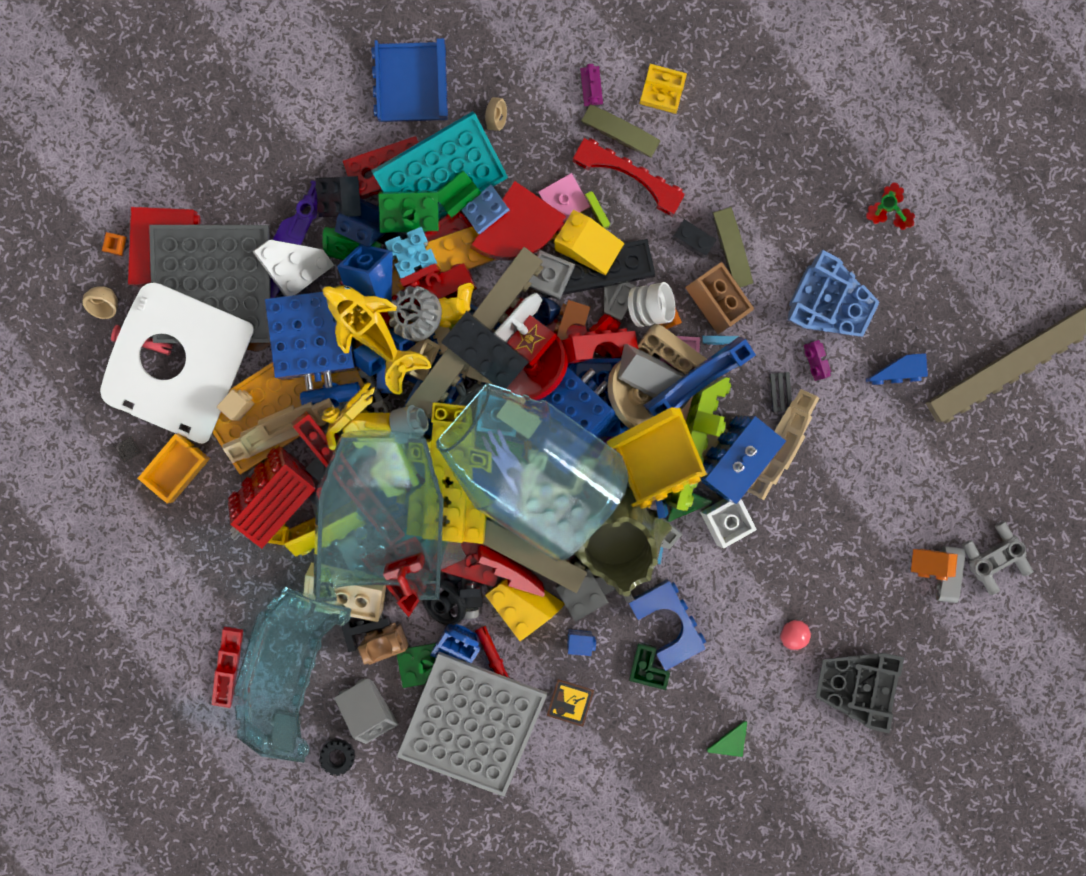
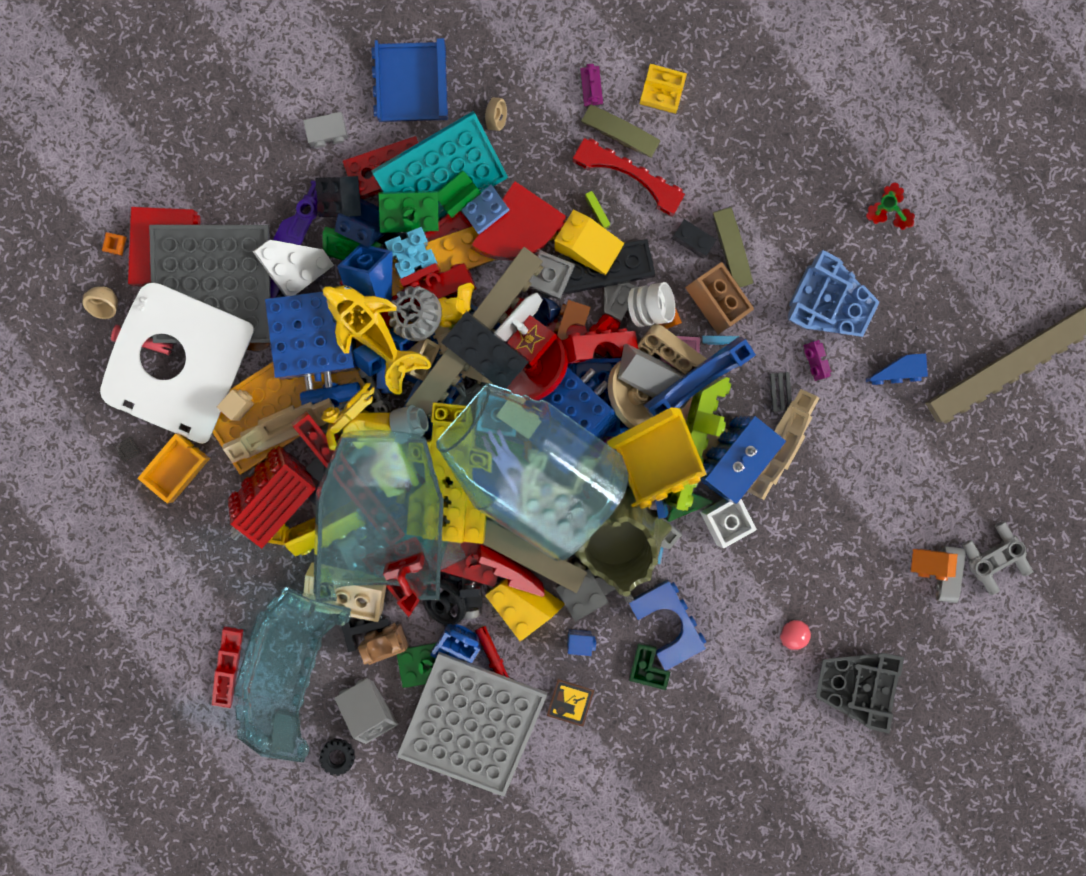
(326, 130): none -> light grey brick
(565, 196): bright pink plate -> none
(731, 743): green tile -> none

